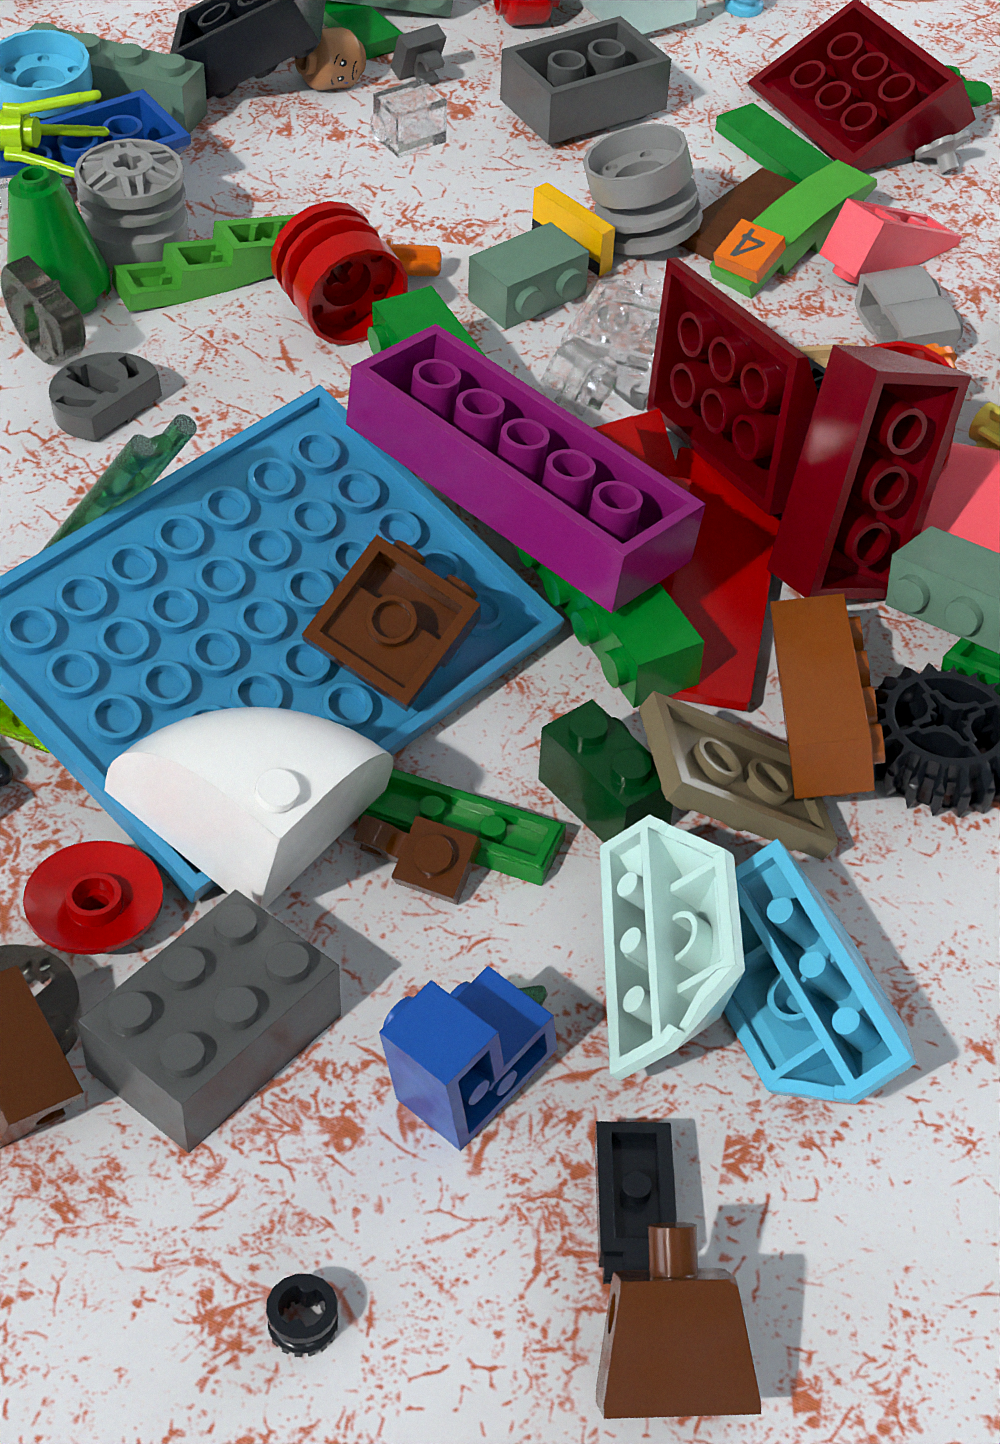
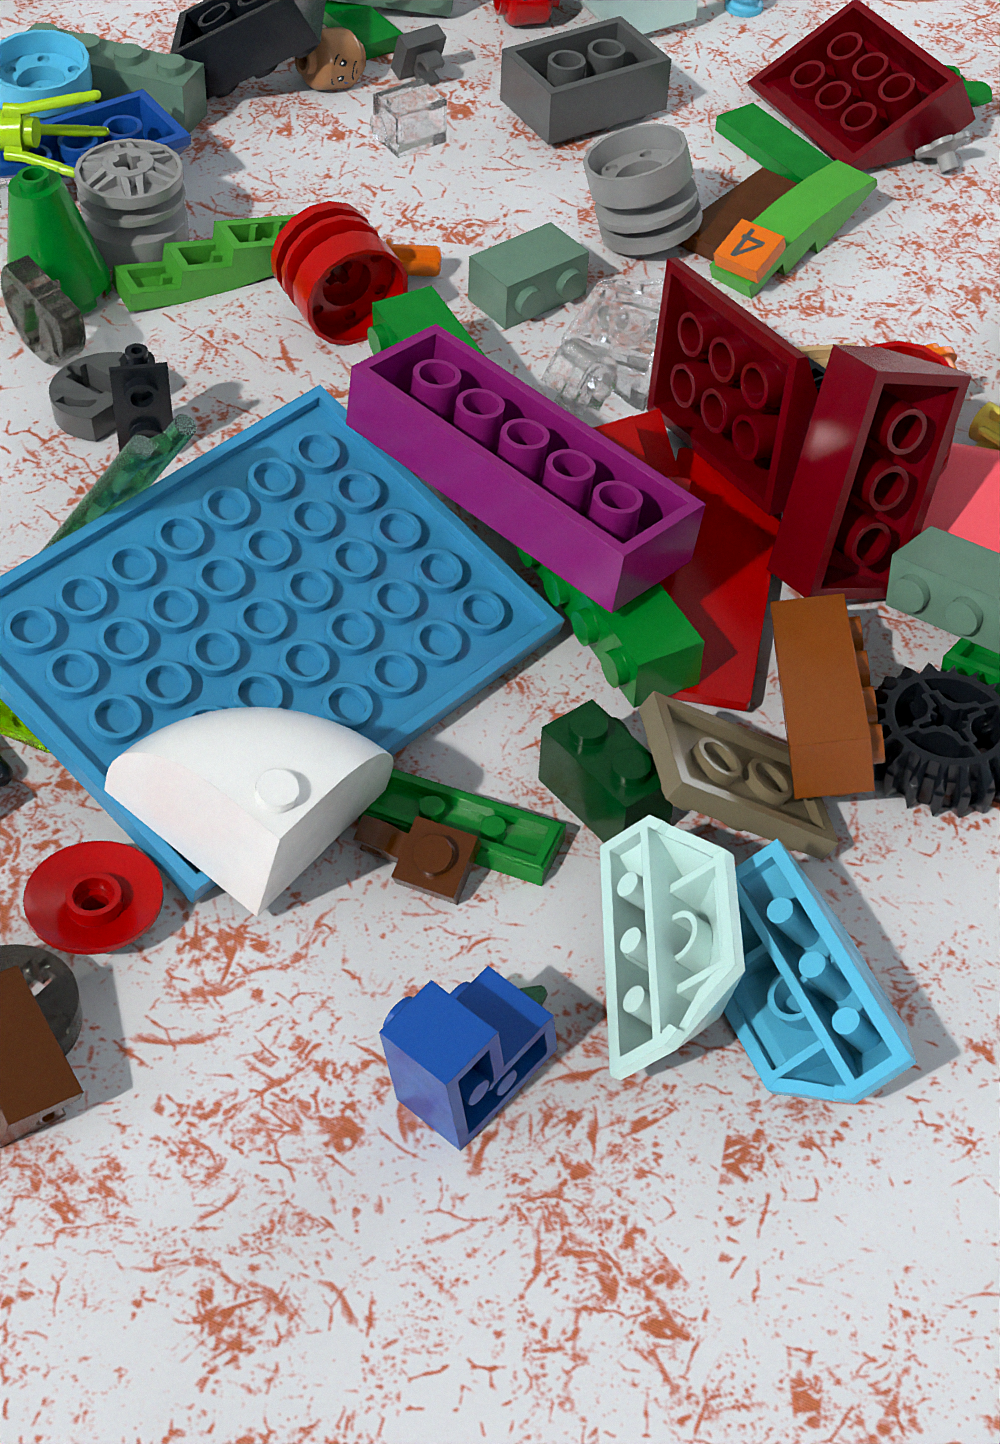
(140, 394): none -> black hinge
(211, 1019): dark grey brick -> none
(294, 1335): black bush -> none
(394, 621): reddish brown plate -> none
(578, 223): yellow tile -> none
(631, 1191): black hinge -> none
(675, 1337): reddish brown torso -> none
(882, 238): coral slope -> none
(907, 308): light grey brick -> none

